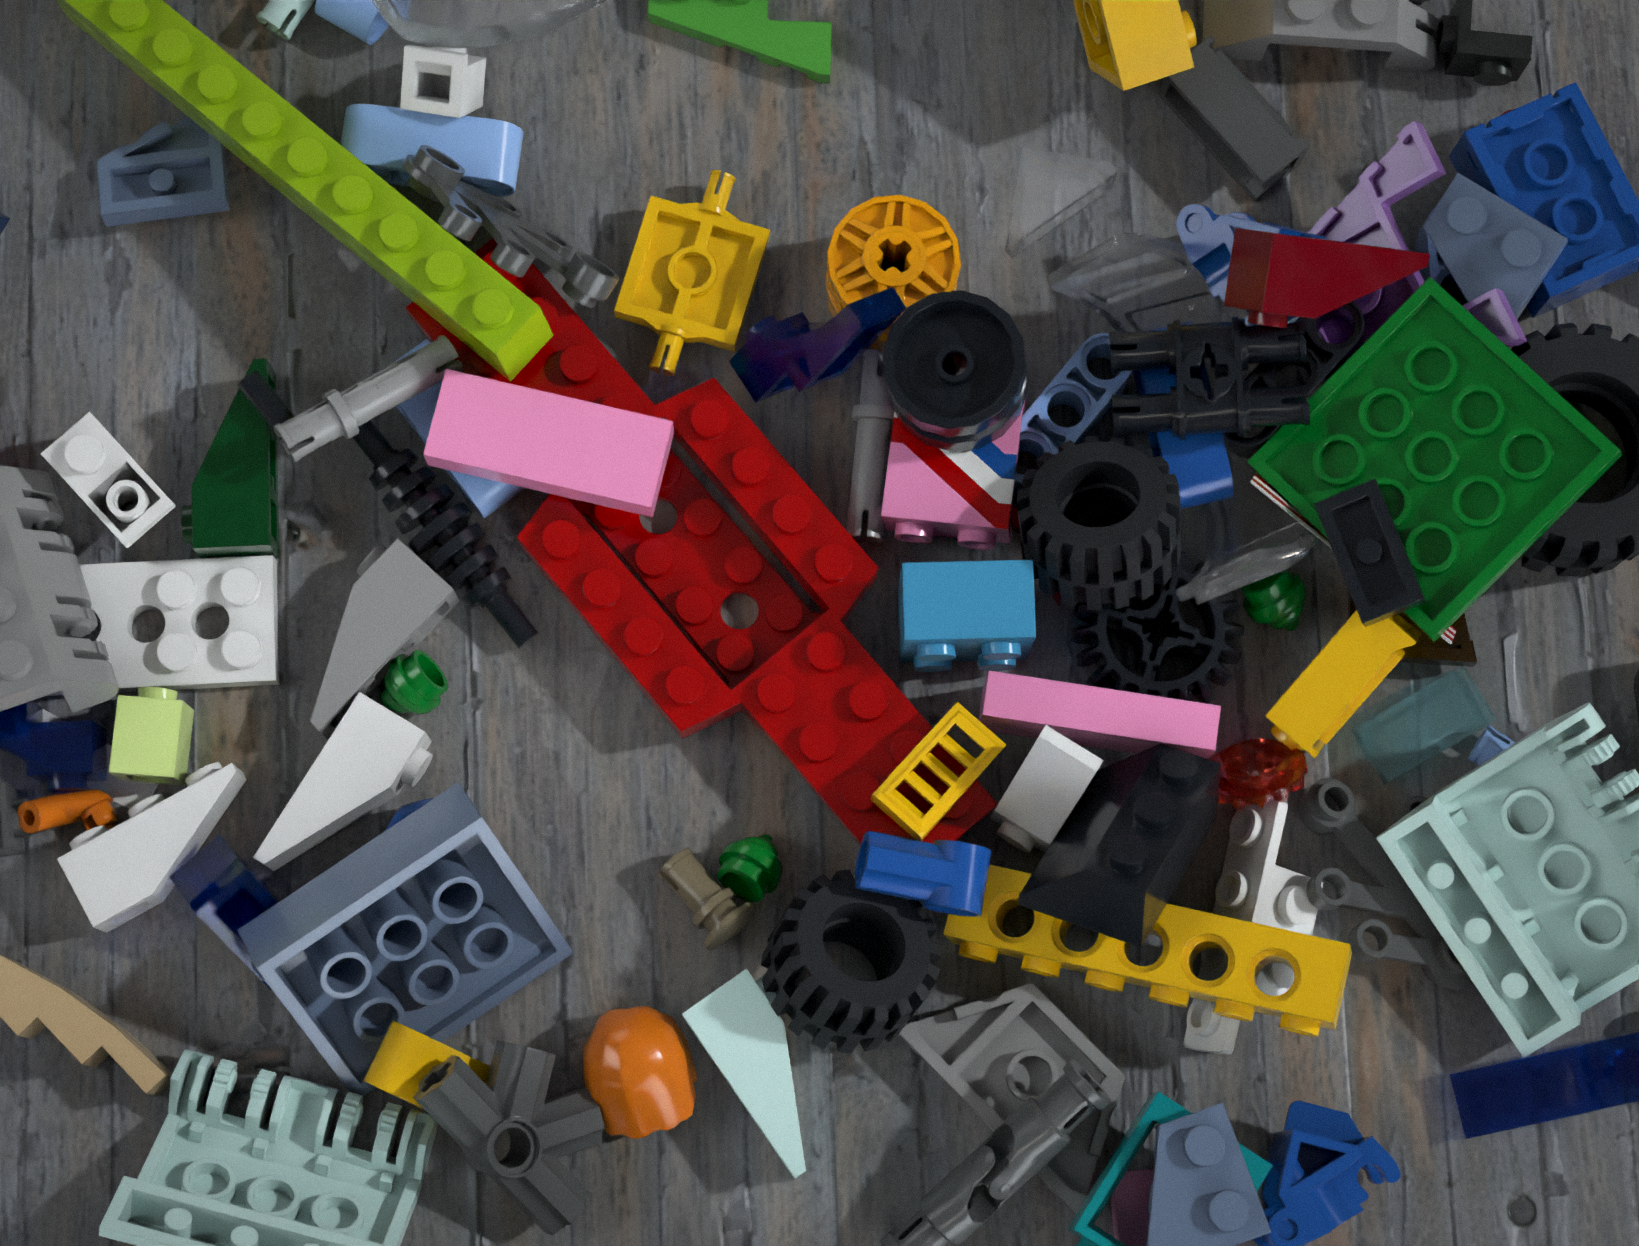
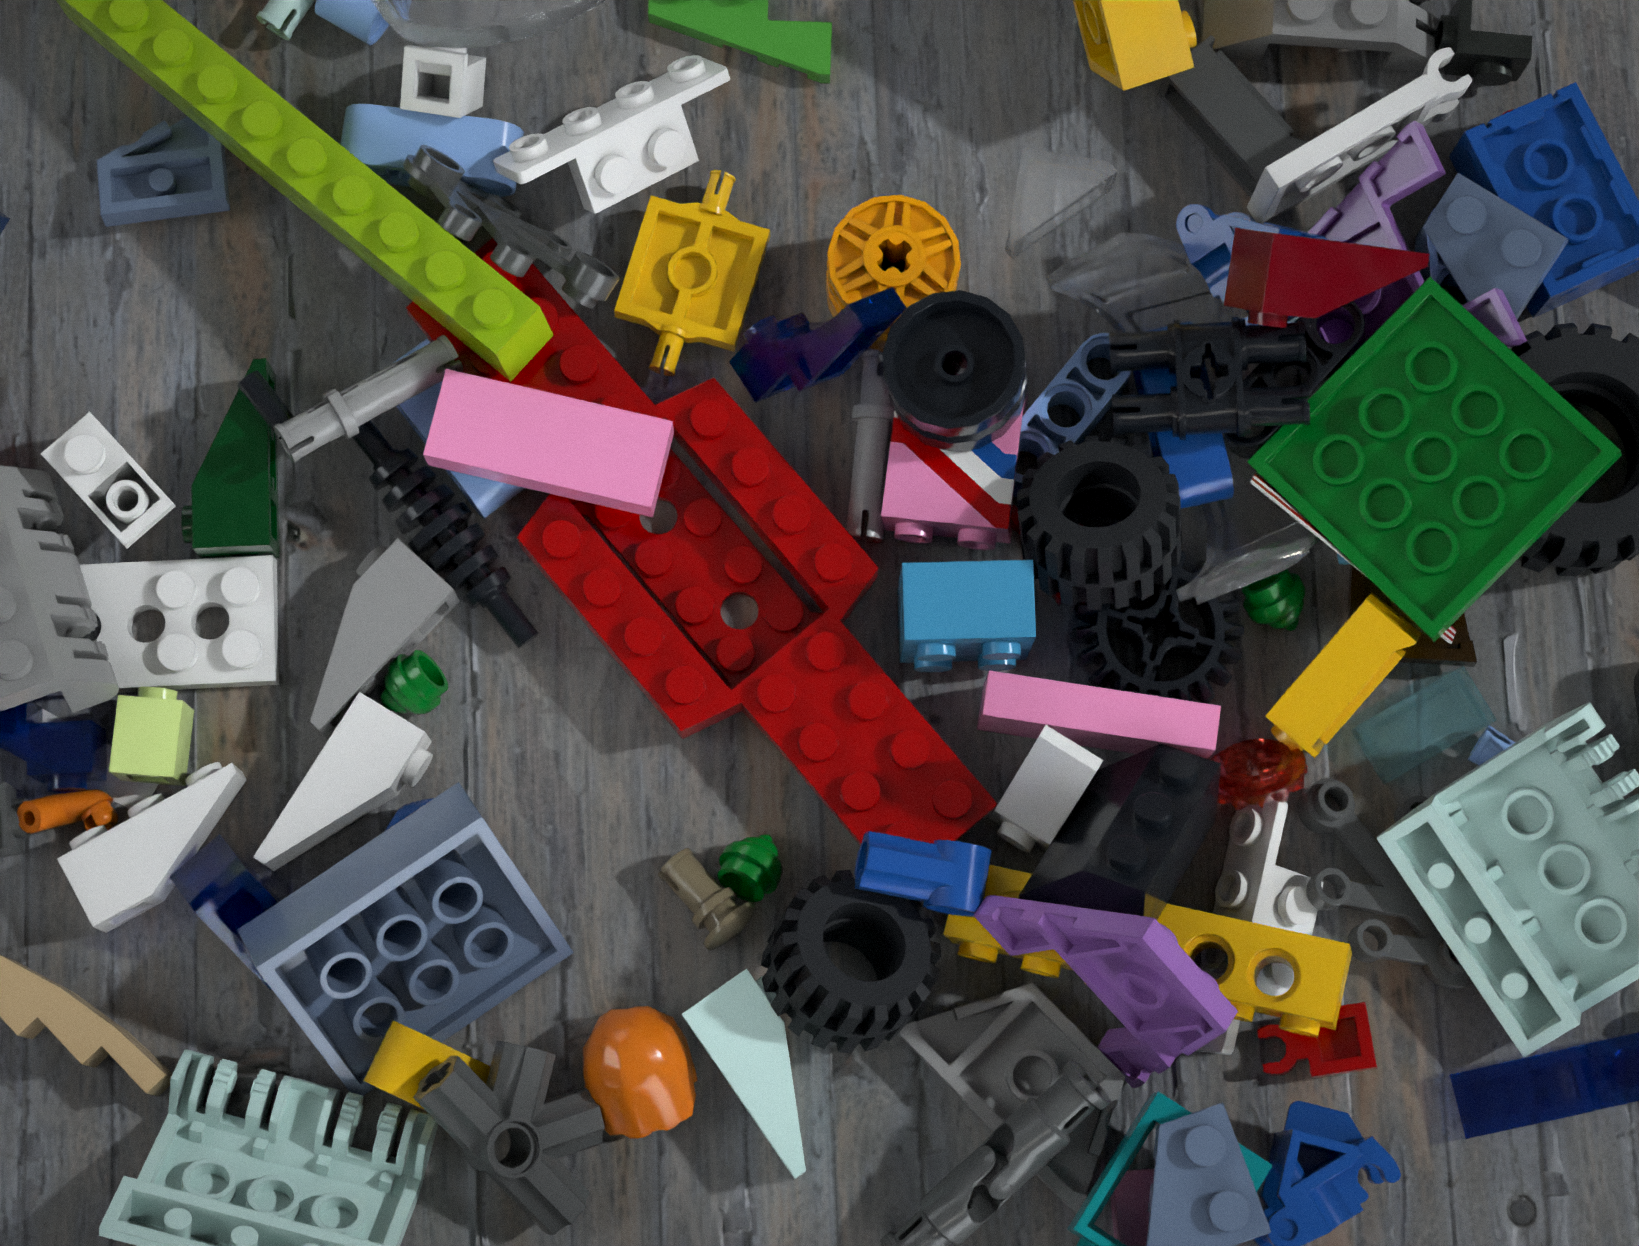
(622, 142): none -> white bracket
(901, 809): yellow slope -> none
(1131, 968): none -> medium lavender wing
(1333, 1051): none -> red plate
(1356, 141): none -> white tile
(1370, 553): black plate -> none

